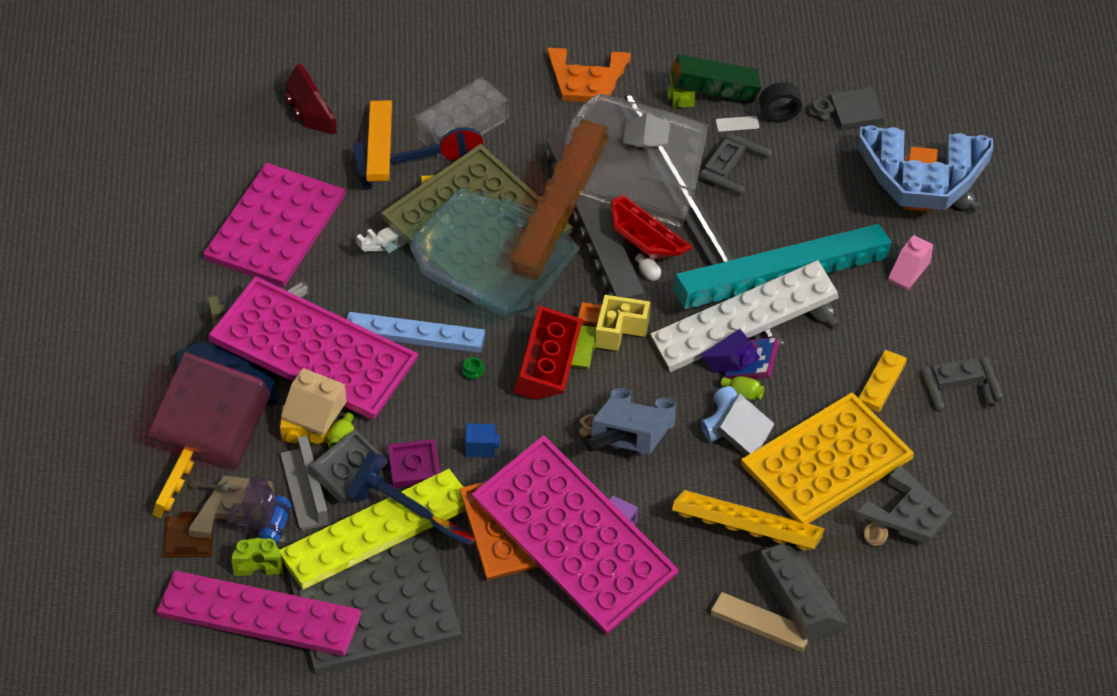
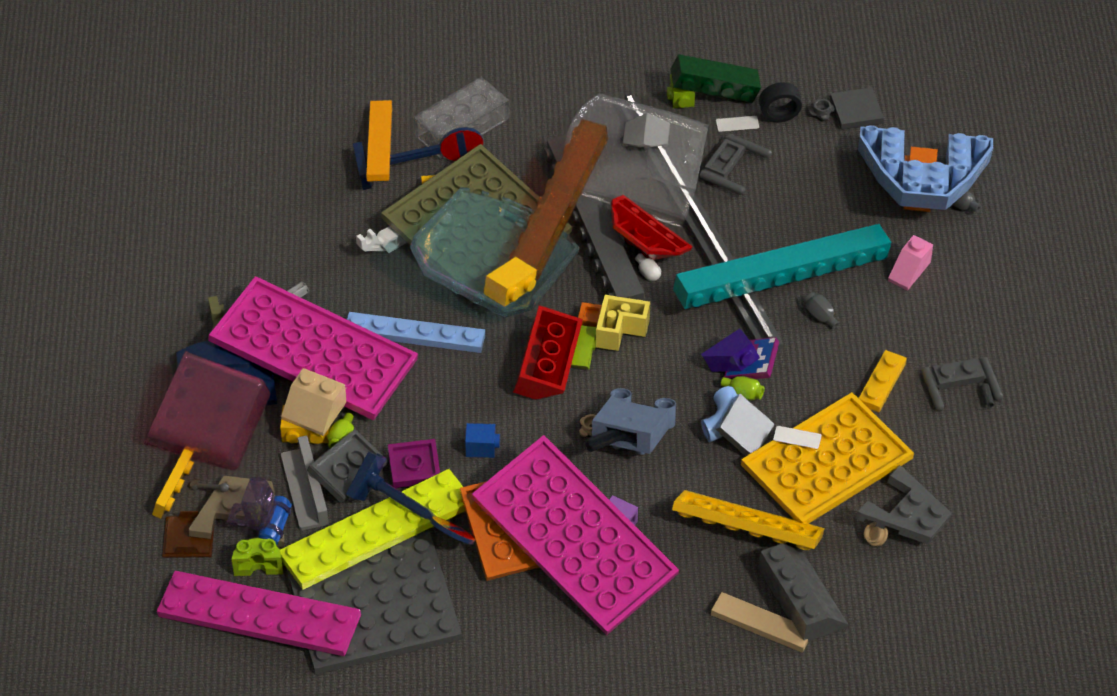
(274, 224): dark pink plate -> none
(308, 102): dark red wedge -> none
(473, 368): green plate -> none
(510, 281): none -> yellow brick
(585, 82): orange wing -> none
(751, 312): white plate -> none
(797, 437): none -> white sticker

